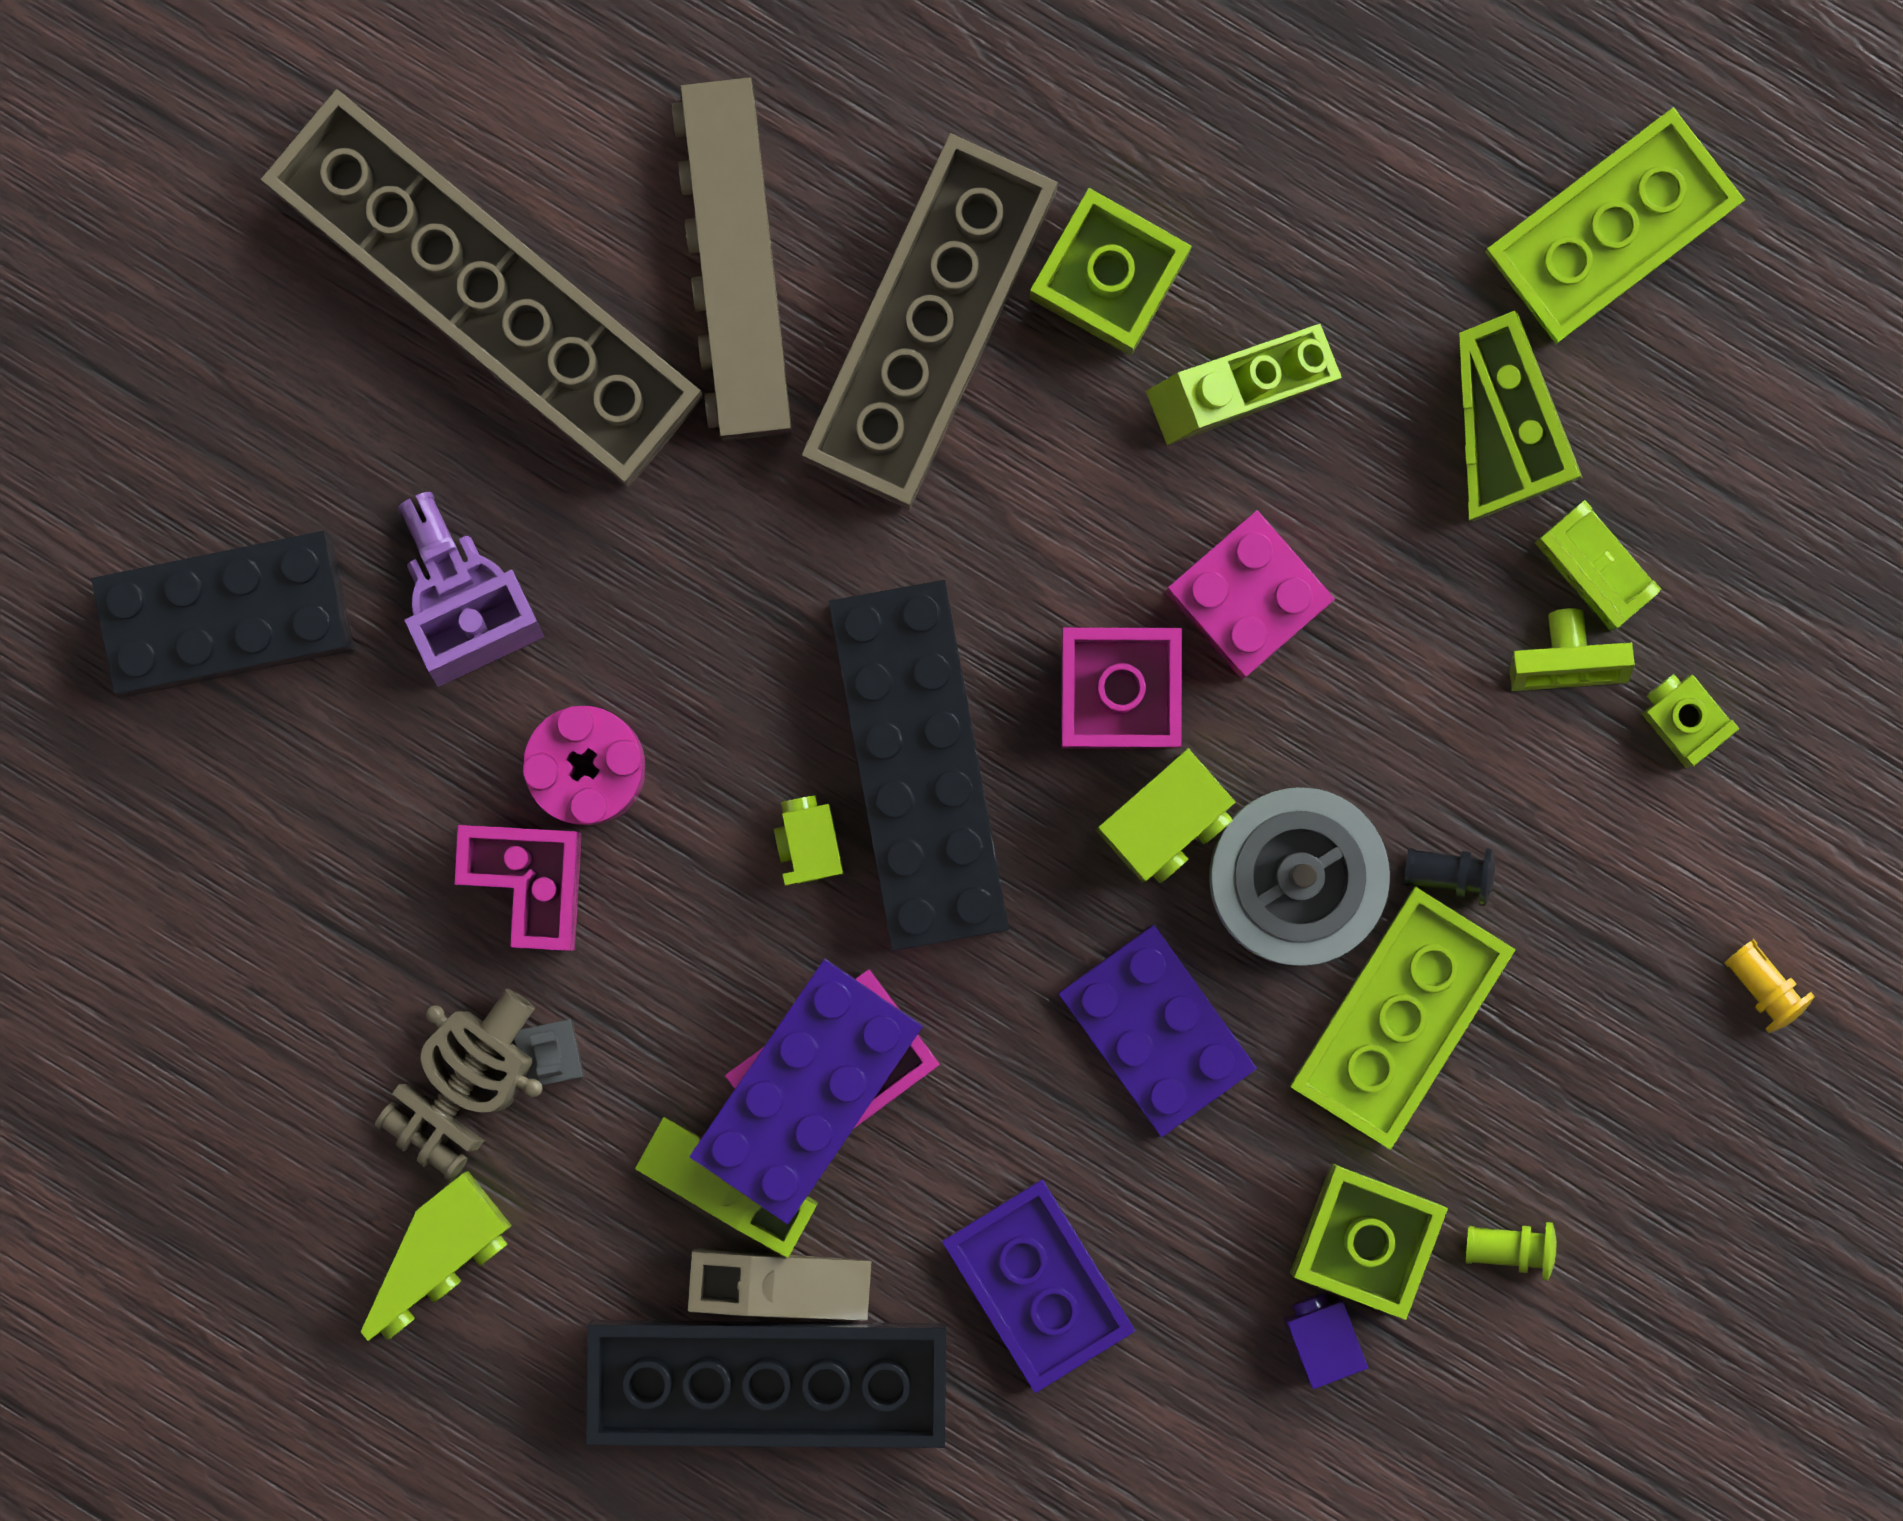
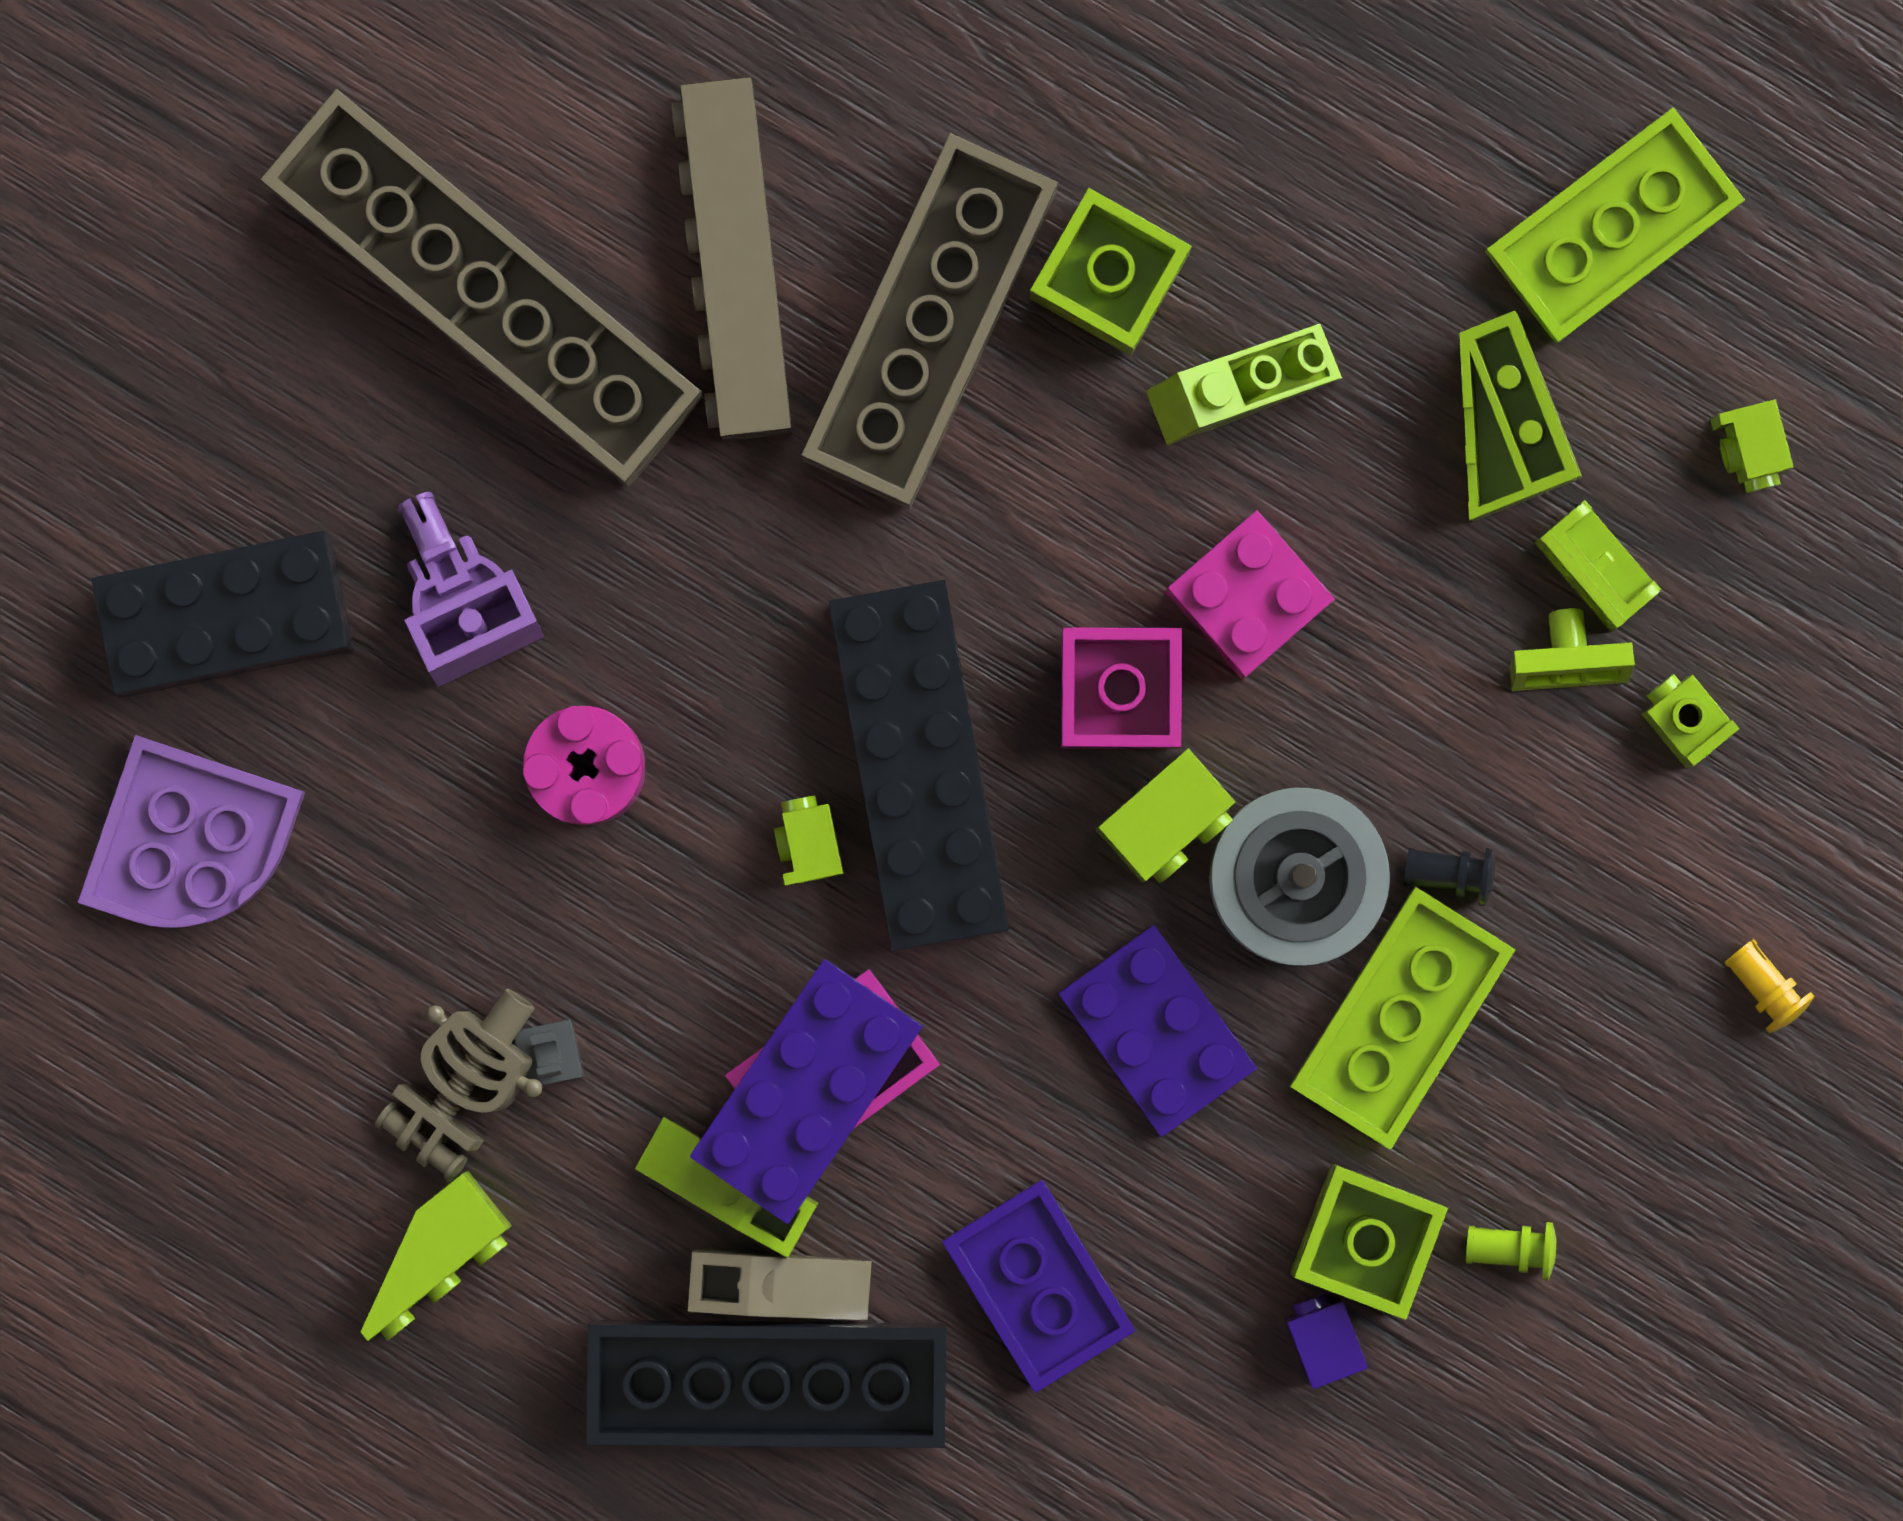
(187, 838): none -> medium lavender plate
(539, 867): dark pink brick -> none
(1754, 445): none -> lime brick

